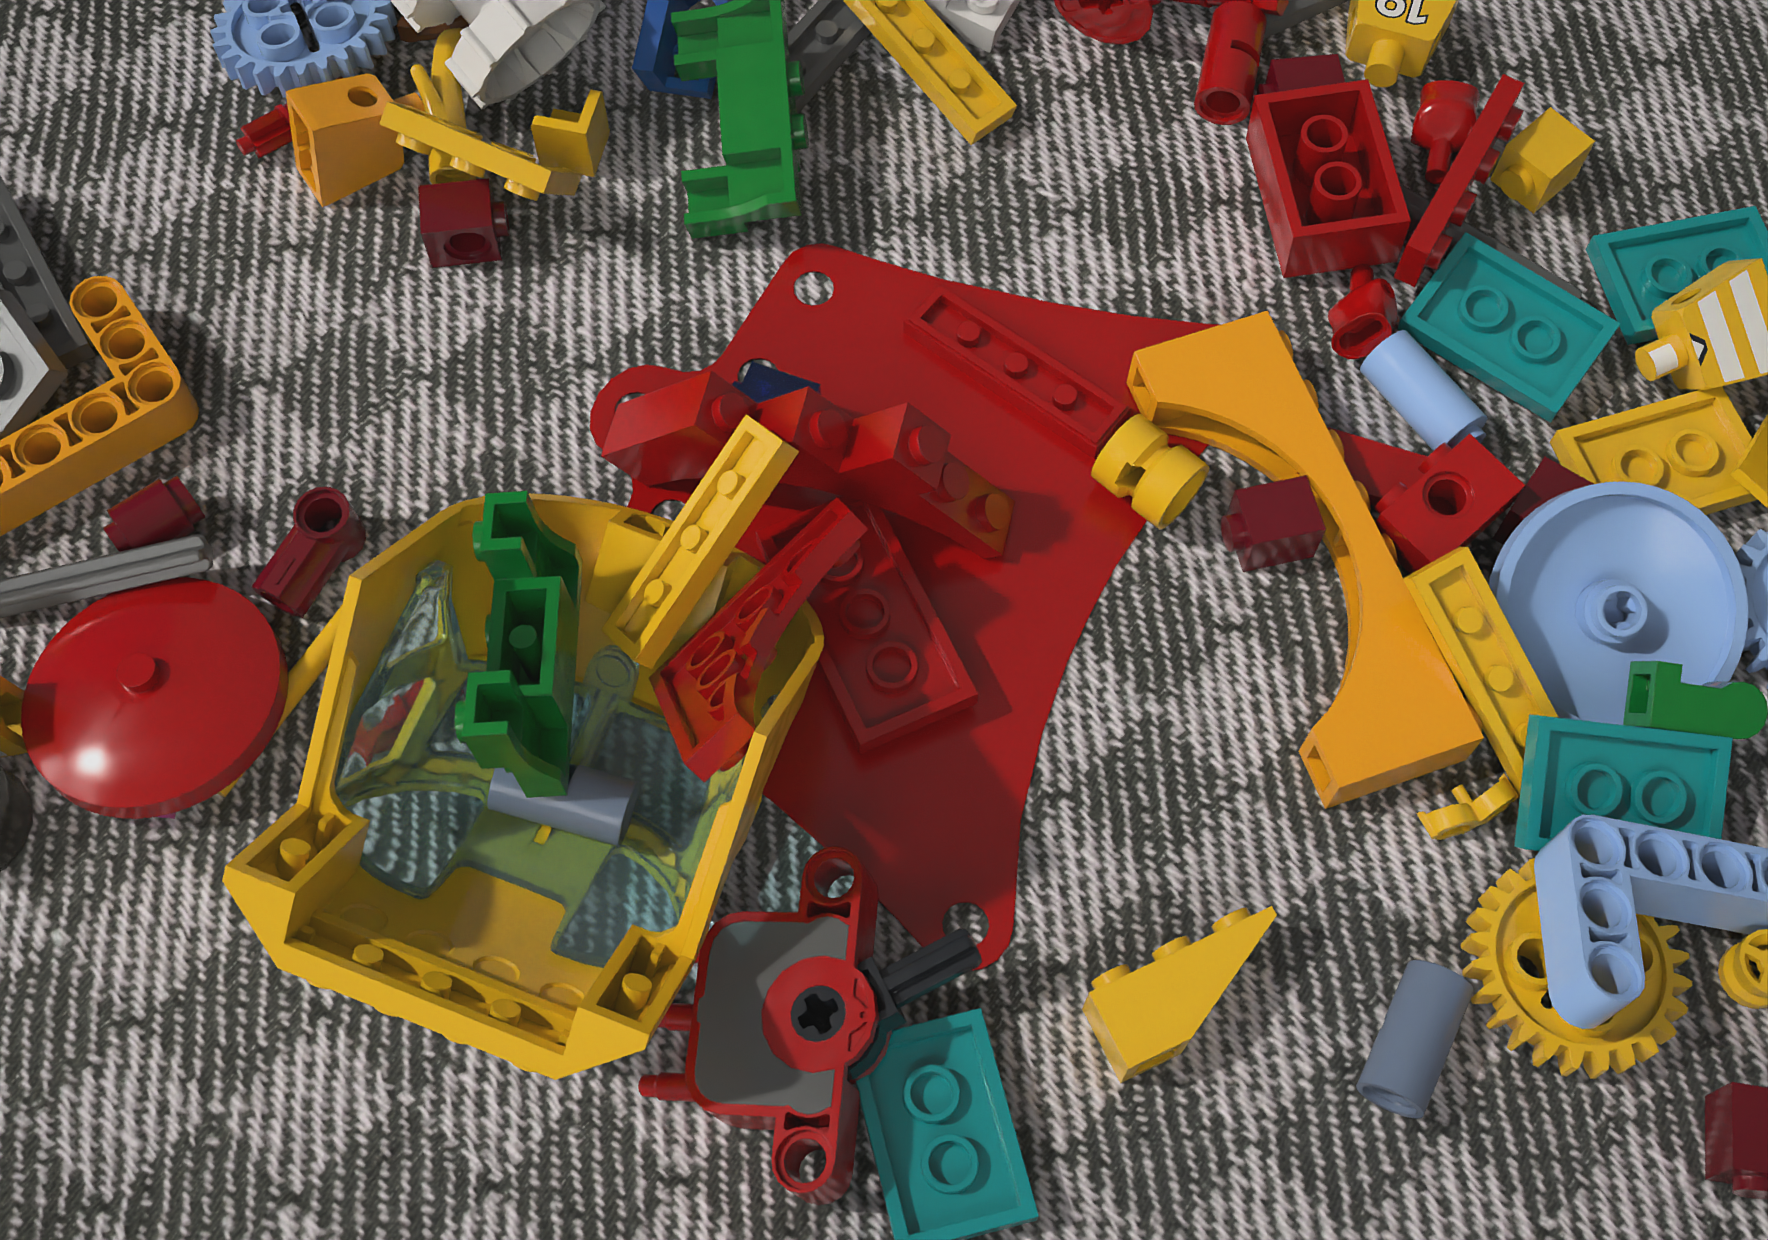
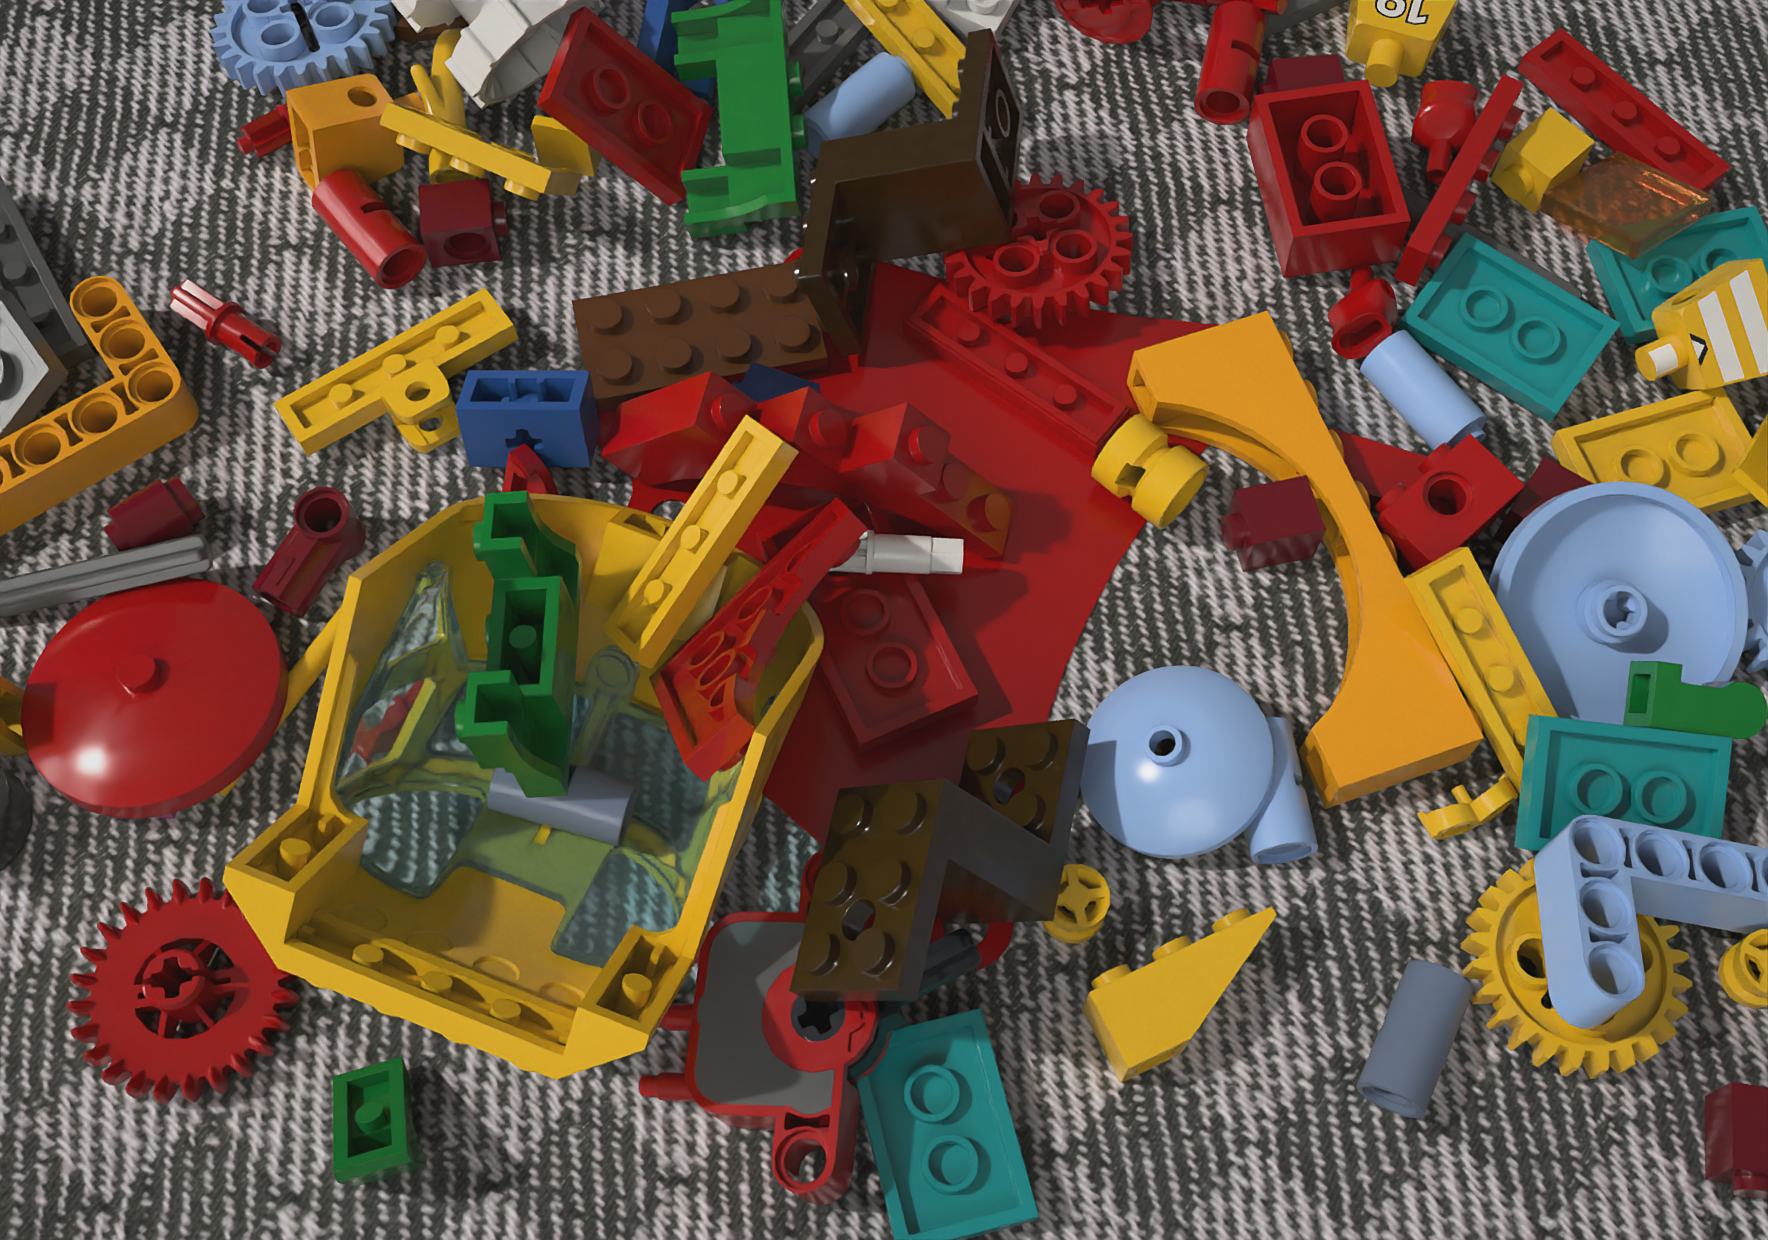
(148, 954): none -> red gear
(224, 323): none -> red axle
(368, 228): none -> red pin
(374, 1124): none -> green slope
(401, 379): none -> yellow plate
(527, 473): none -> red tile
(542, 408): none -> blue brick
(625, 105): none -> red plate
(694, 326): none -> reddish brown plate
(861, 101): none -> light blue brick
(905, 555): none -> white piece
(911, 194): none -> dark brown bracket
(940, 855): none -> dark brown bracket
(1058, 260): none -> red gear
(1078, 888): none -> yellow wheel
(1200, 790): none -> light blue dish
(1284, 824): none -> light blue pin
(1619, 111): none -> red plate
(1626, 204): none -> clear orange tile

